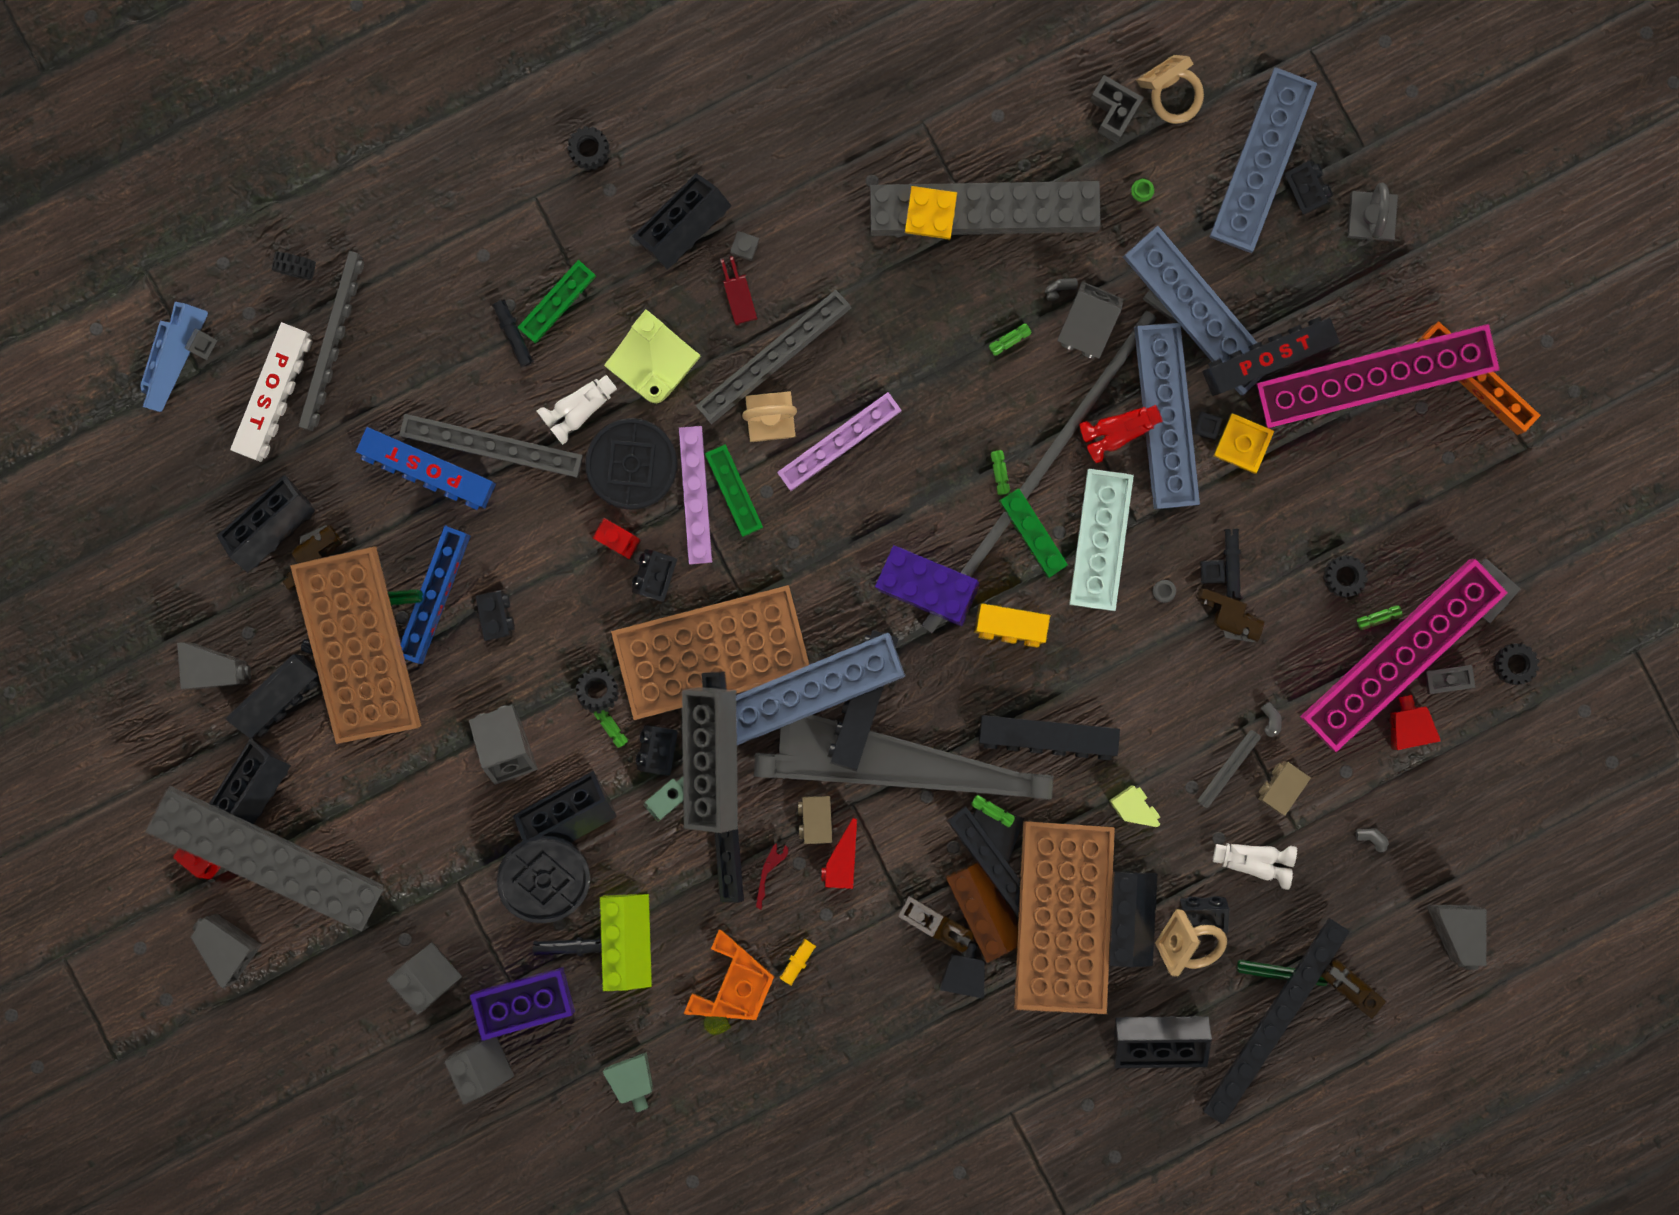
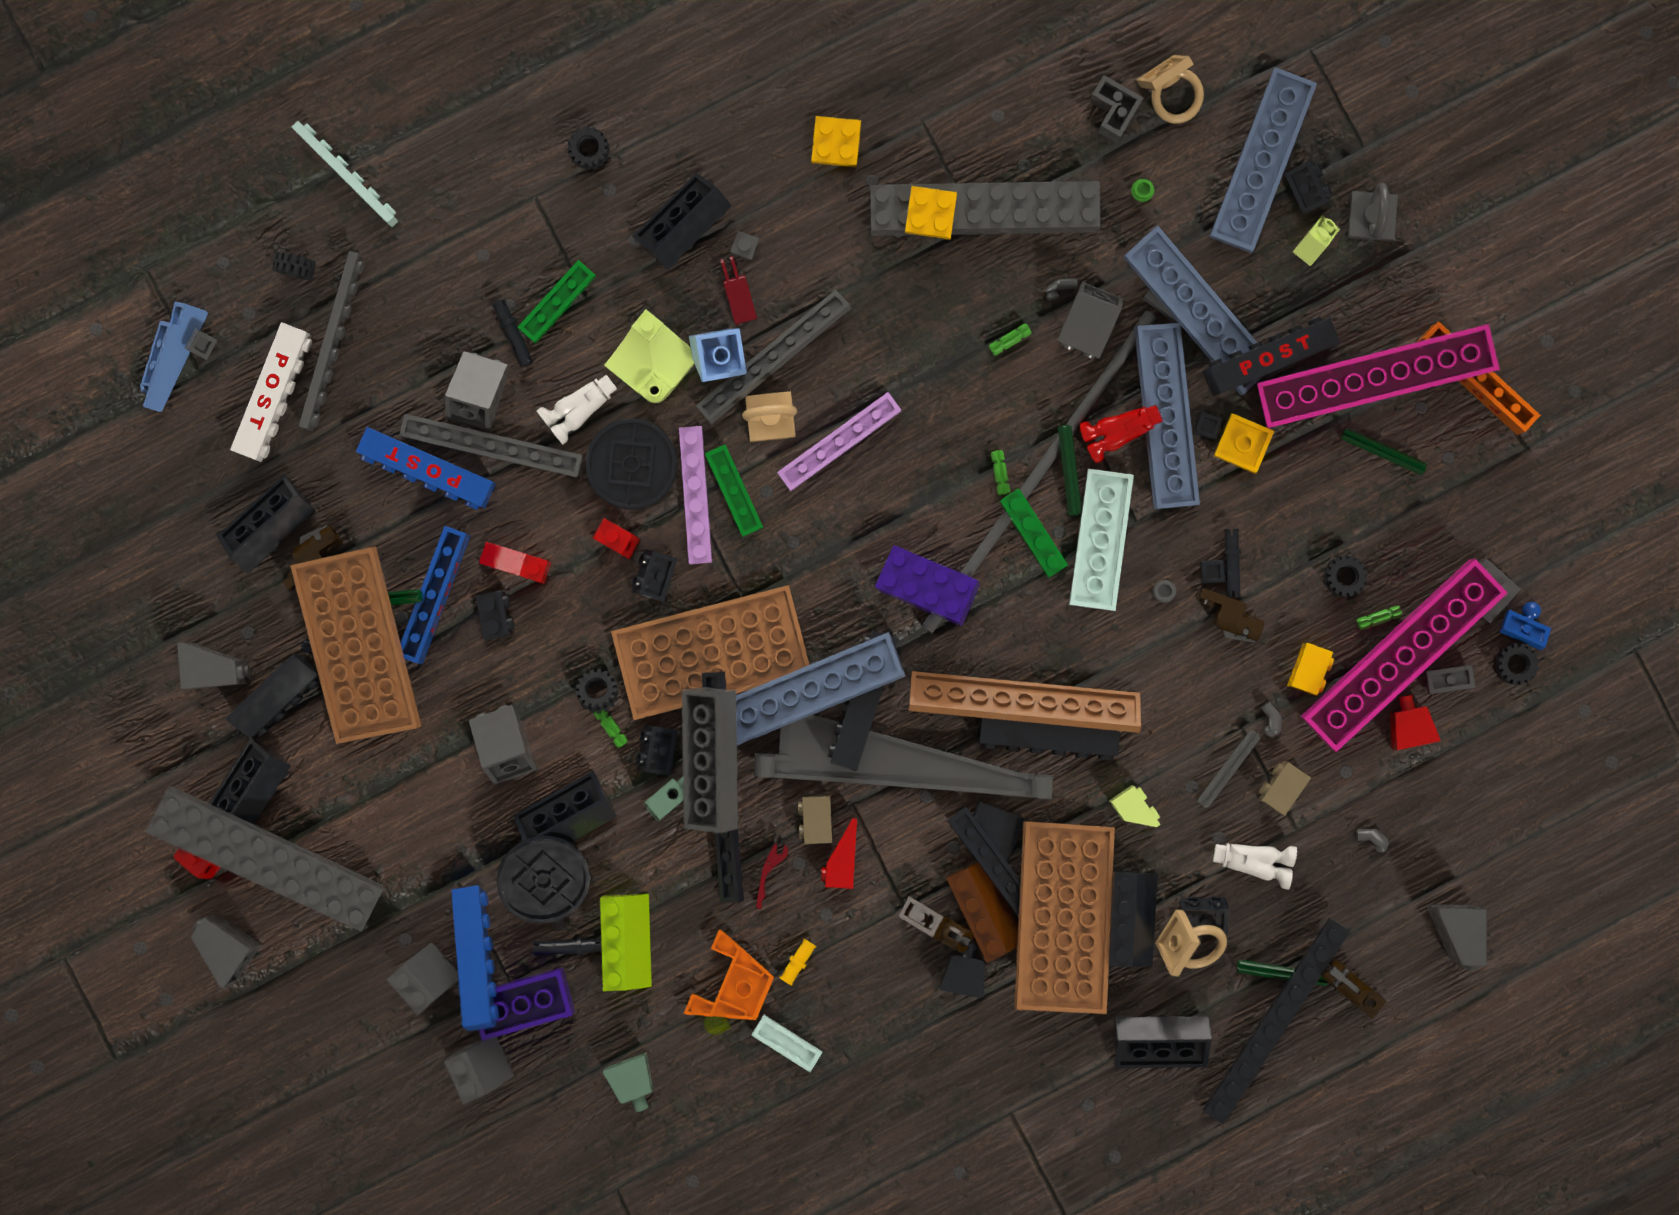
(339, 166): none -> light aqua plate
(474, 958): none -> blue brick
(475, 391): none -> slope
(515, 562): none -> red slope
(718, 354): none -> light blue slope
(787, 1043): none -> light aqua plate
(836, 141): none -> yellow plate
(993, 811): bright green axle -> none
(1011, 625): yellow brick -> none
(1025, 702): none -> medium nougat plate
(1069, 469): none -> dark green axle
(1310, 669): none -> yellow brick
(1316, 240): none -> yellowish green slope
(1384, 451): none -> dark green axle
(1525, 628): none -> blue plate

